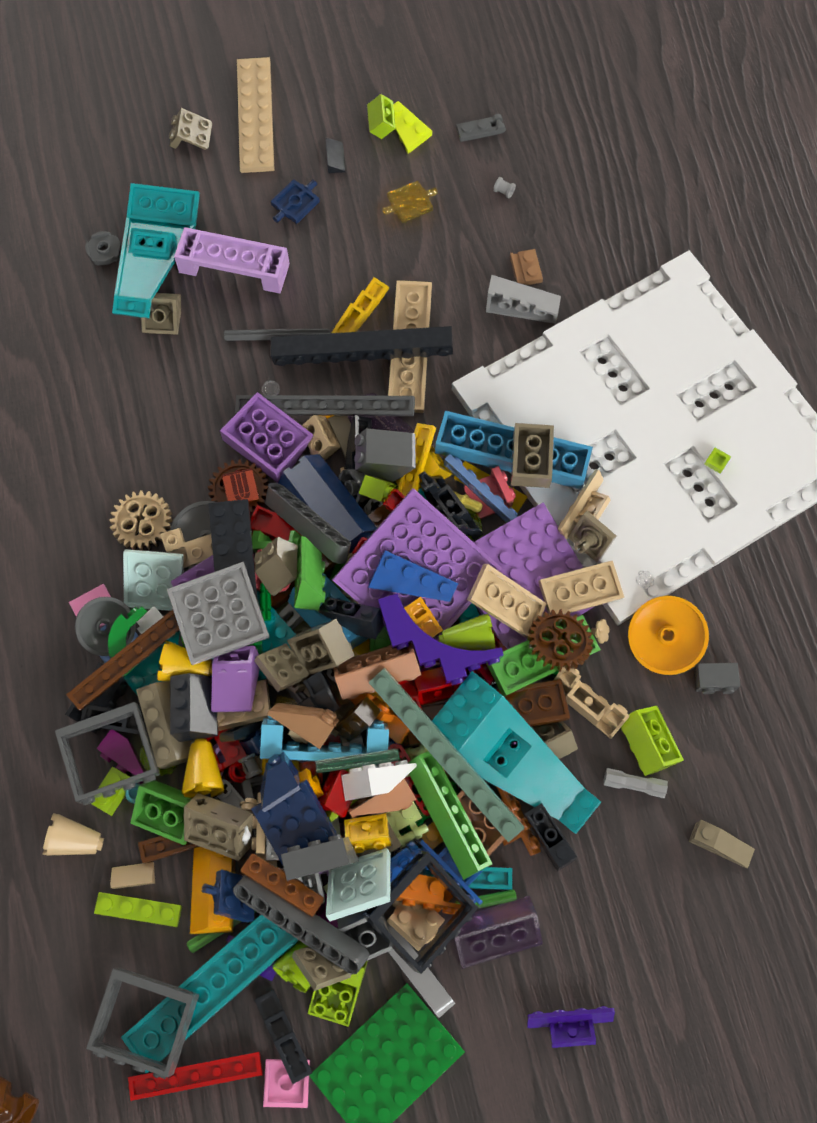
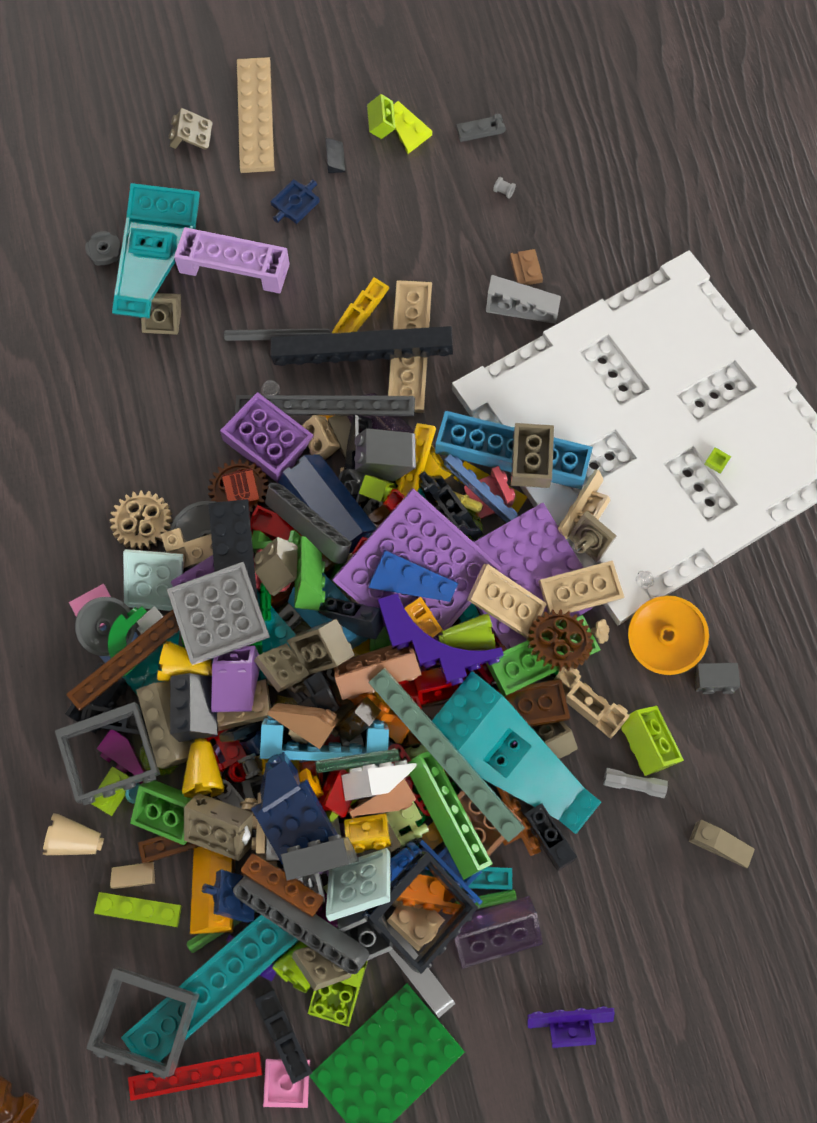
(410, 201): clear yellow plate -> none

